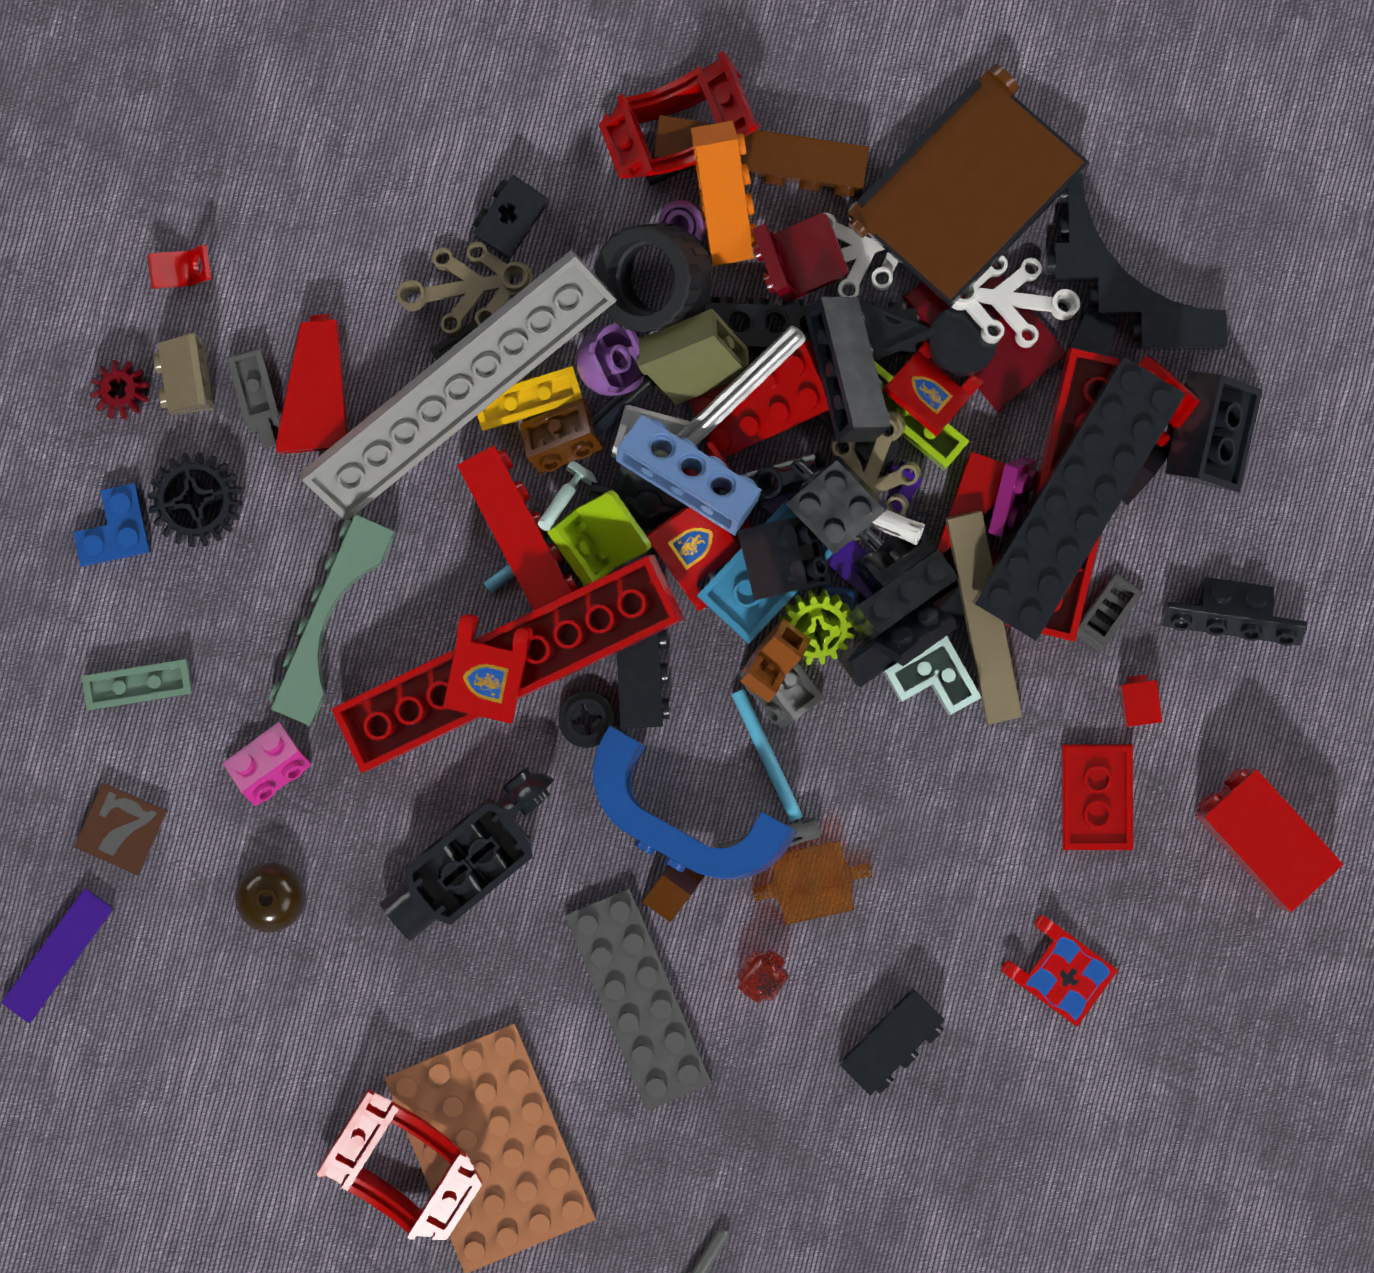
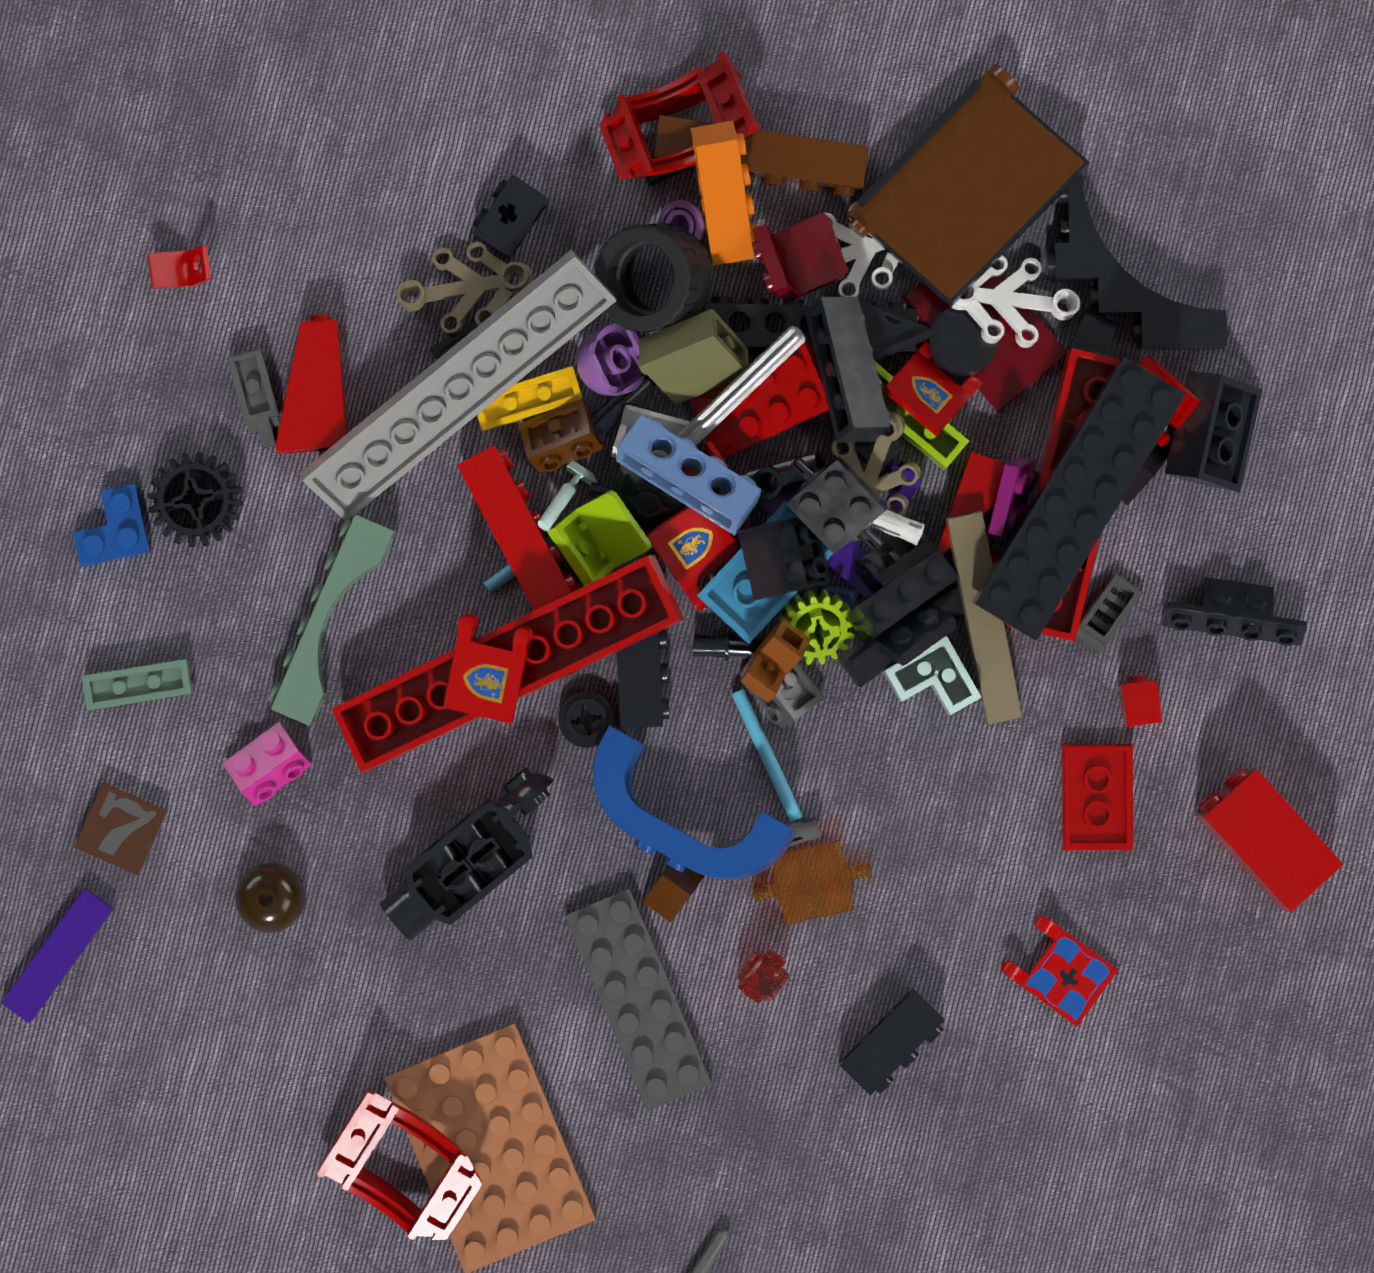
(107, 389): dark red gear -> none
(184, 375): dark tan slope -> none
(723, 646): none -> black axle

